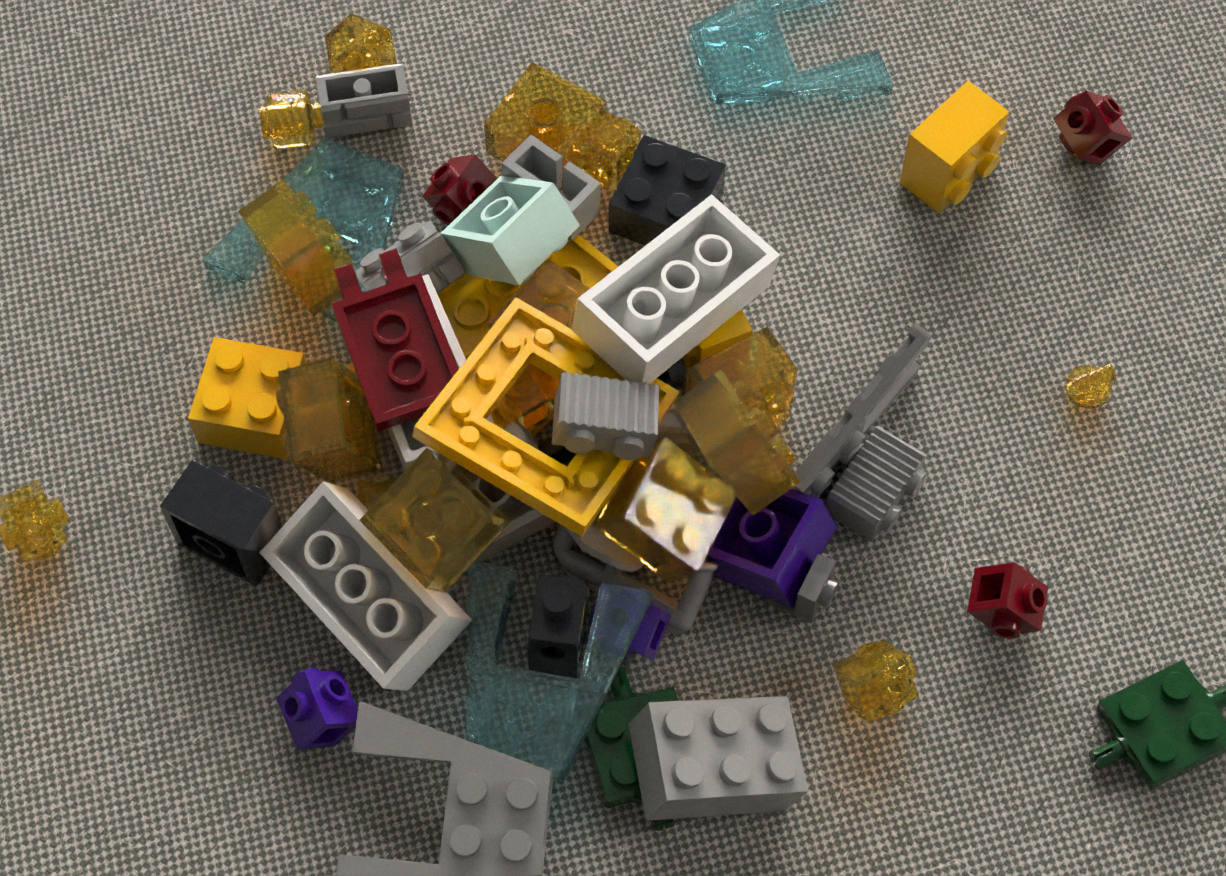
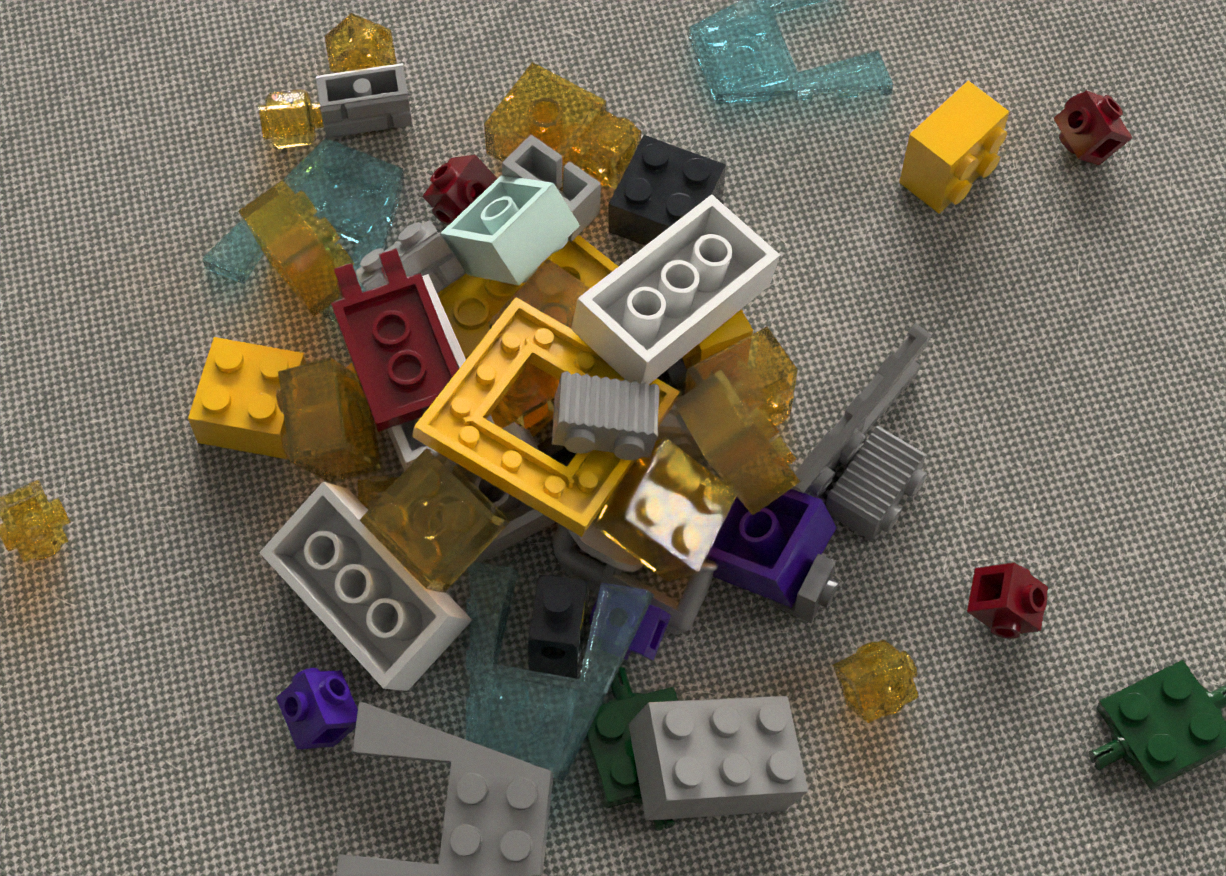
(222, 520): black brick -> none
(1090, 385): clear yellow plate -> none

